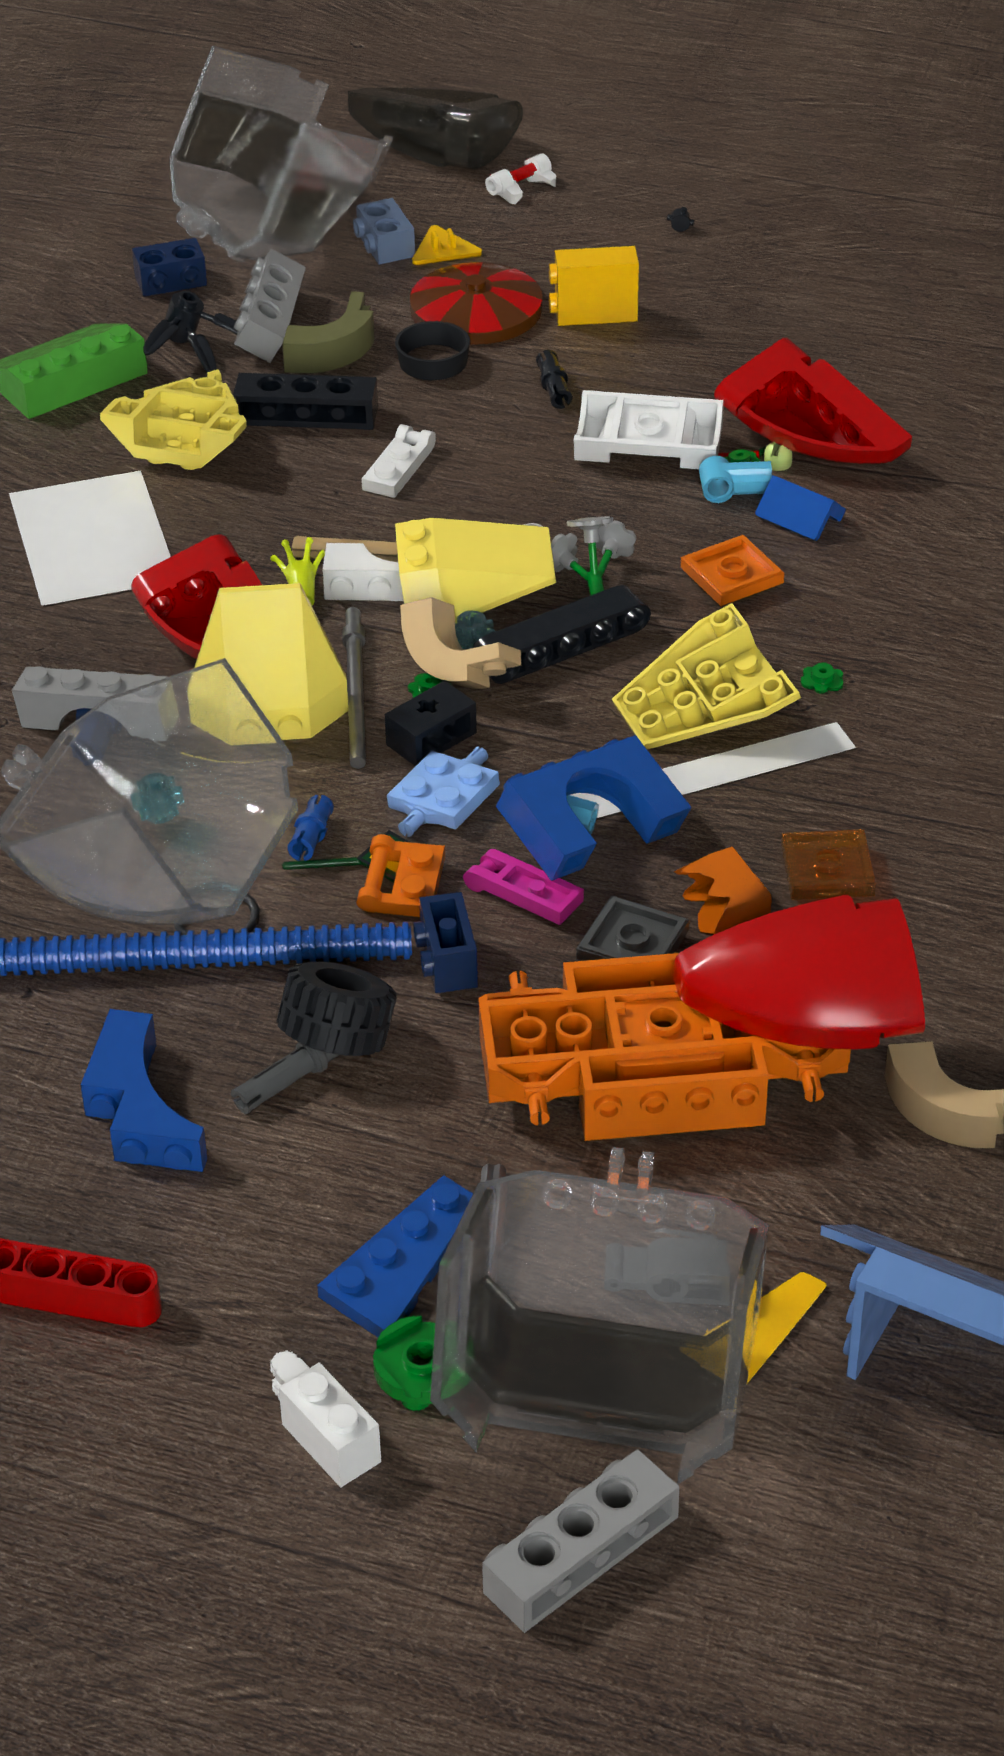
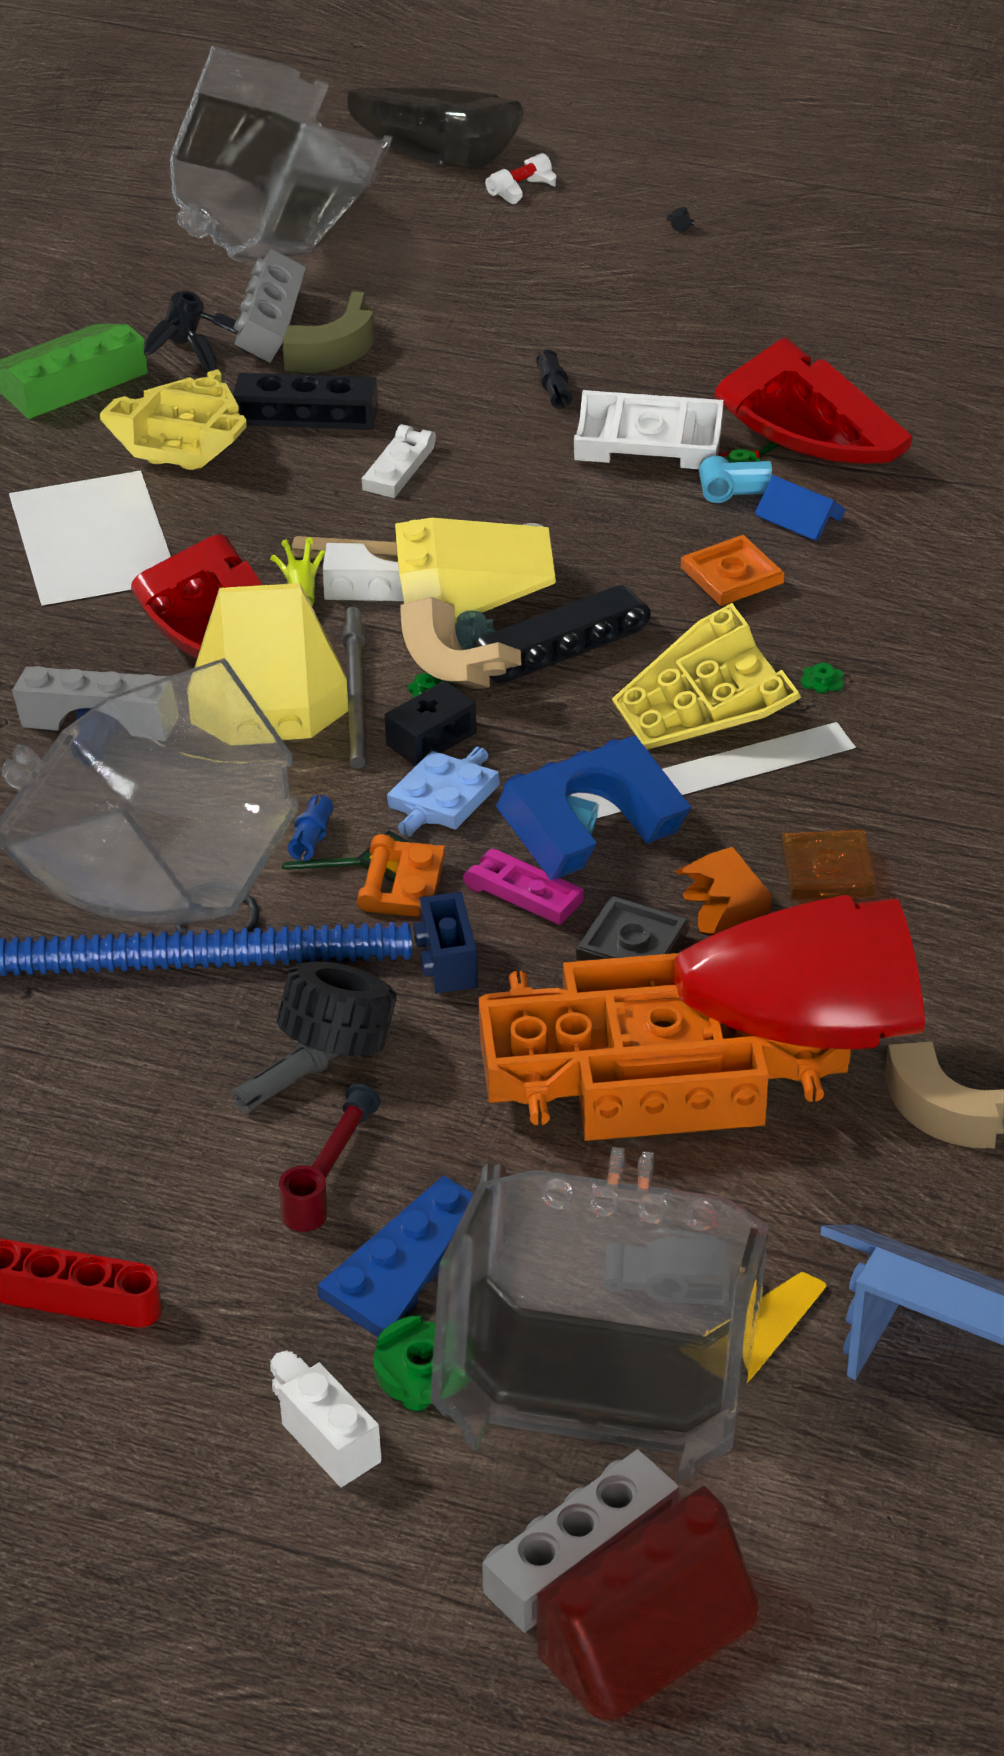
(120, 1090): blue arch -> none
(157, 798): clear light blue gear -> none
(169, 266): dark blue brick -> none
(303, 1186): none -> dark red piece
(384, 231): sand blue brick -> none
(432, 334): black tyre -> none
(443, 246): yellow piece -> none
(481, 298): dish -> none
(595, 285): yellow brick -> none
(610, 538): light grey plant -> none
(647, 1608): none -> clear red windscreen
(779, 456): yellowish green hinge -> none

